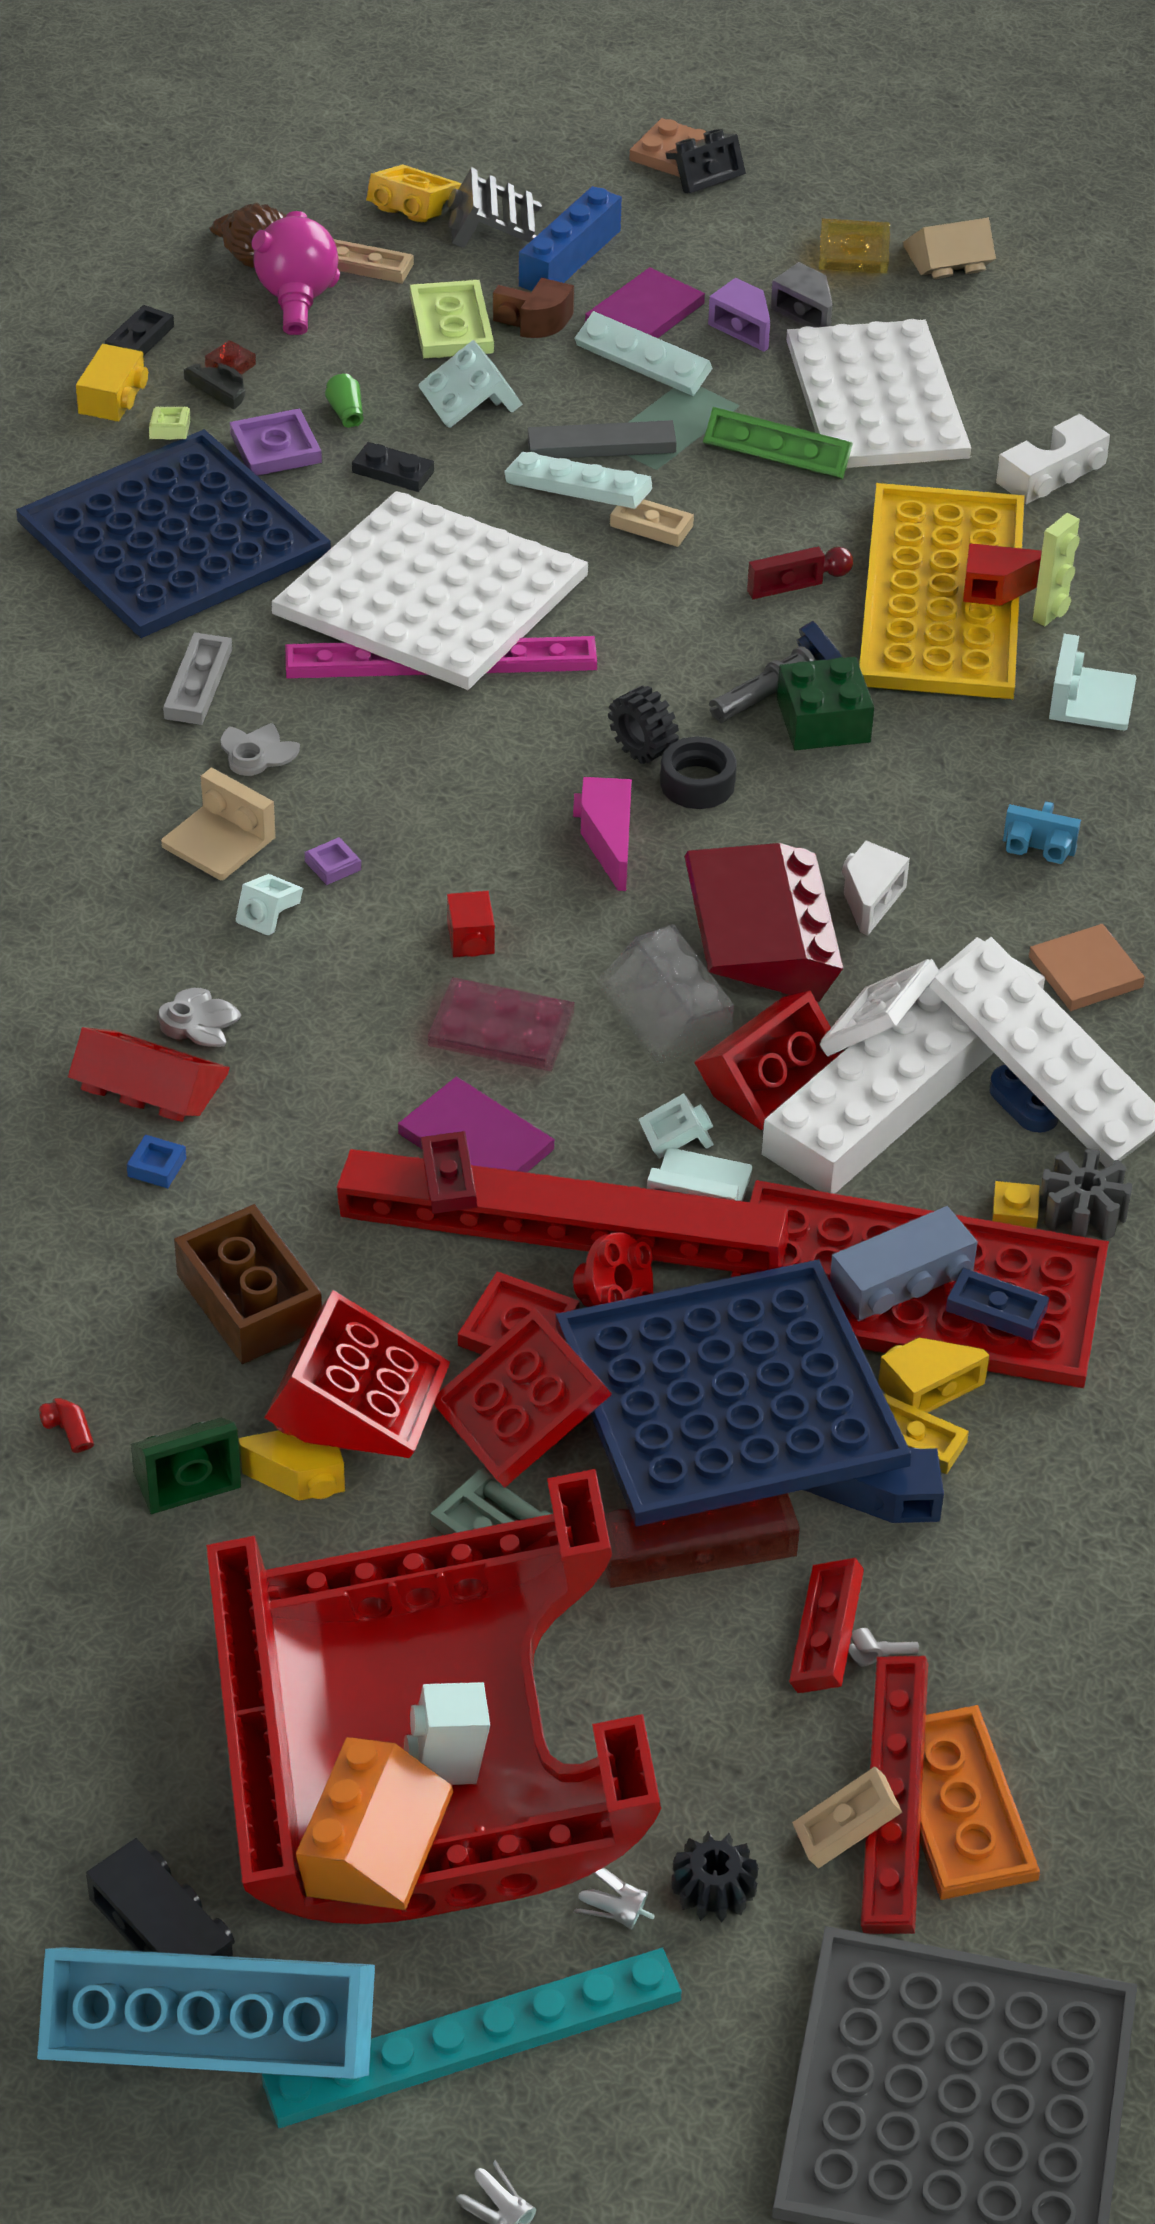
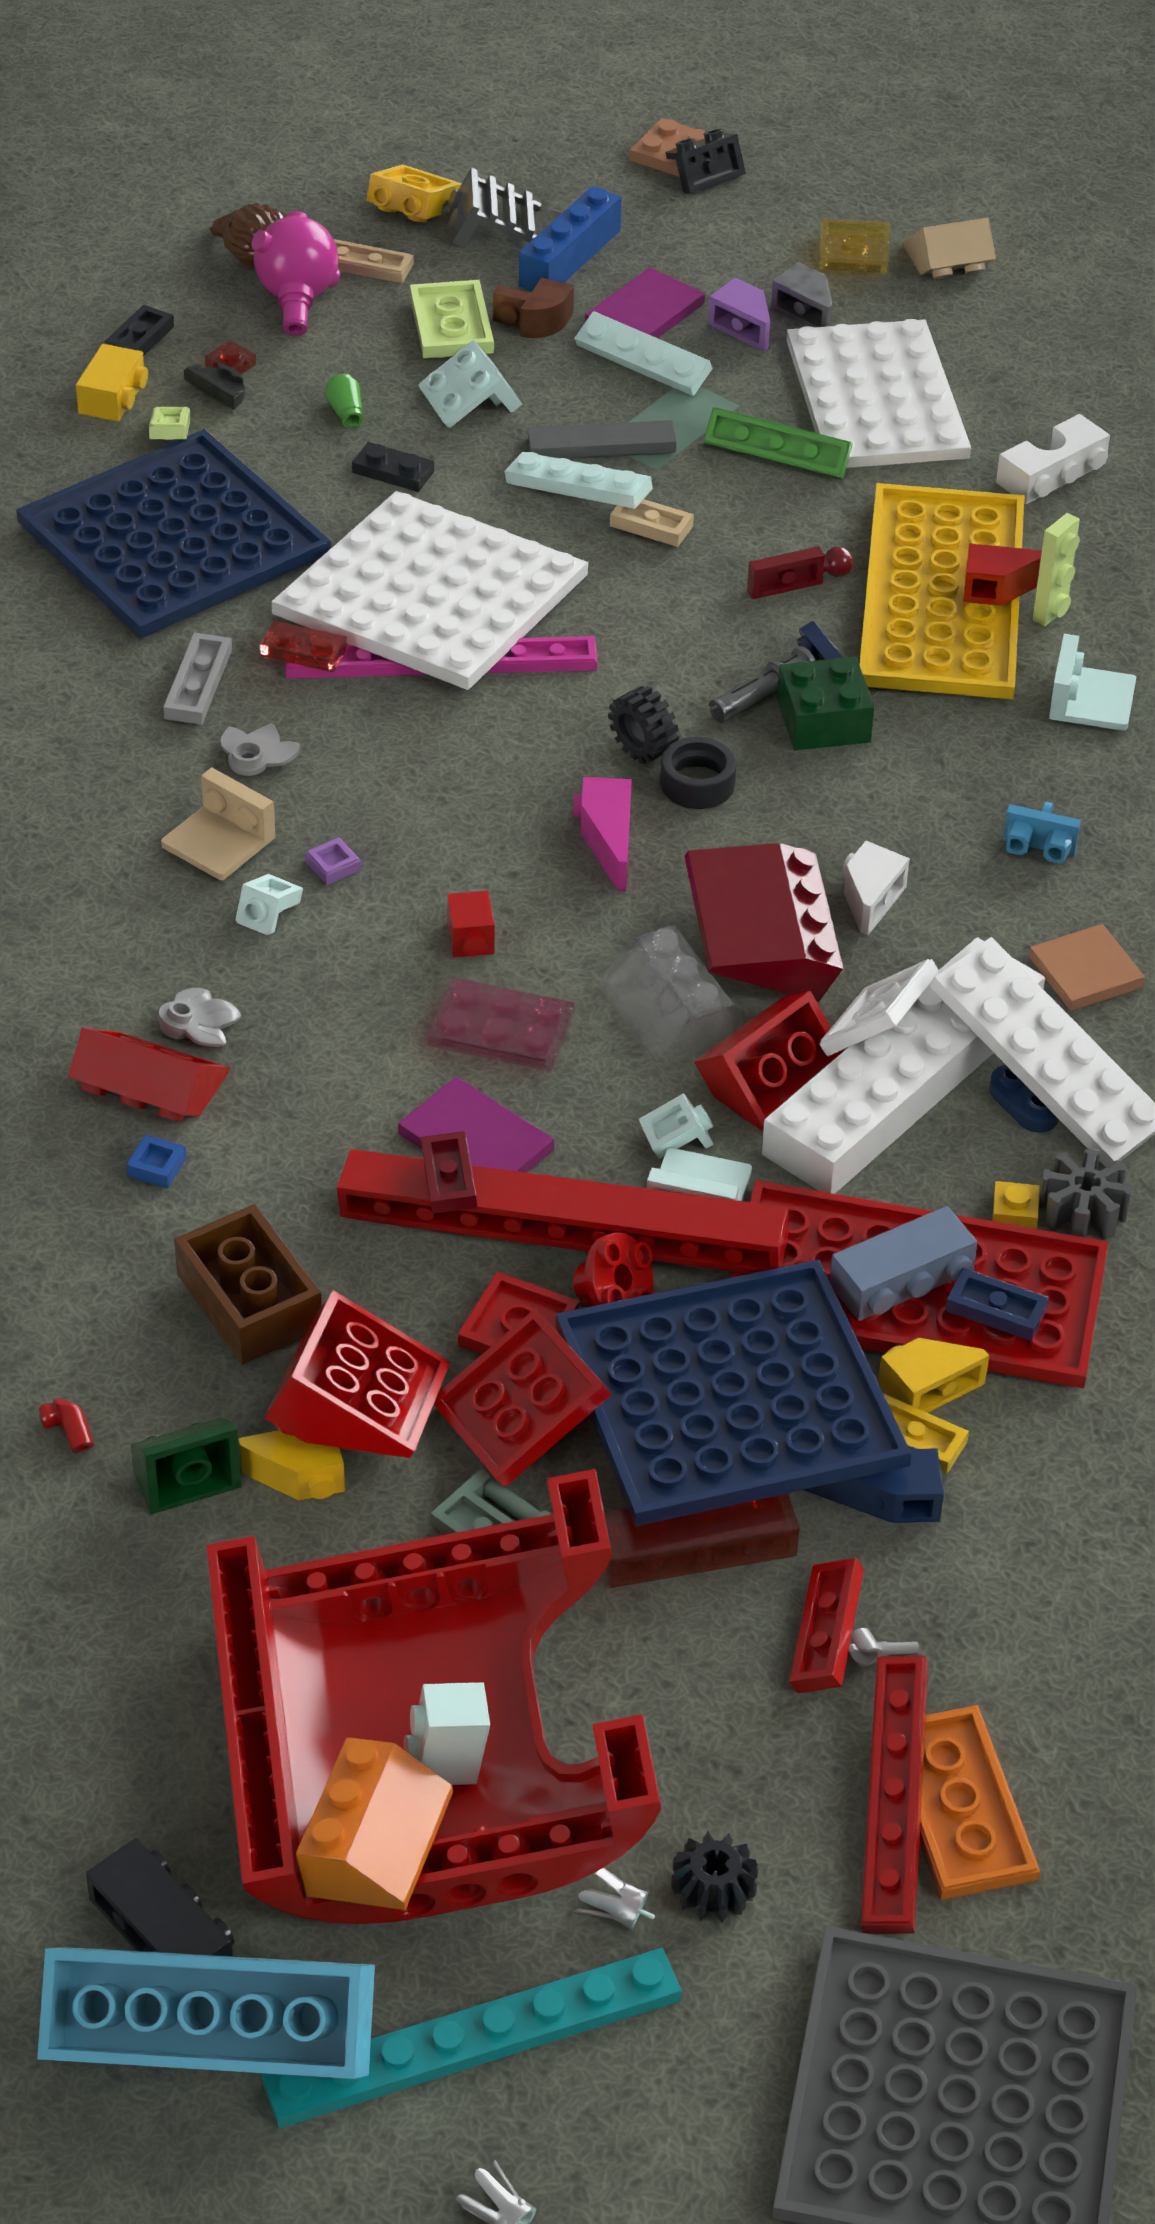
(276, 442): medium lavender plate -> none
(303, 646): none -> clear red plate
(846, 1817): tan plate -> none

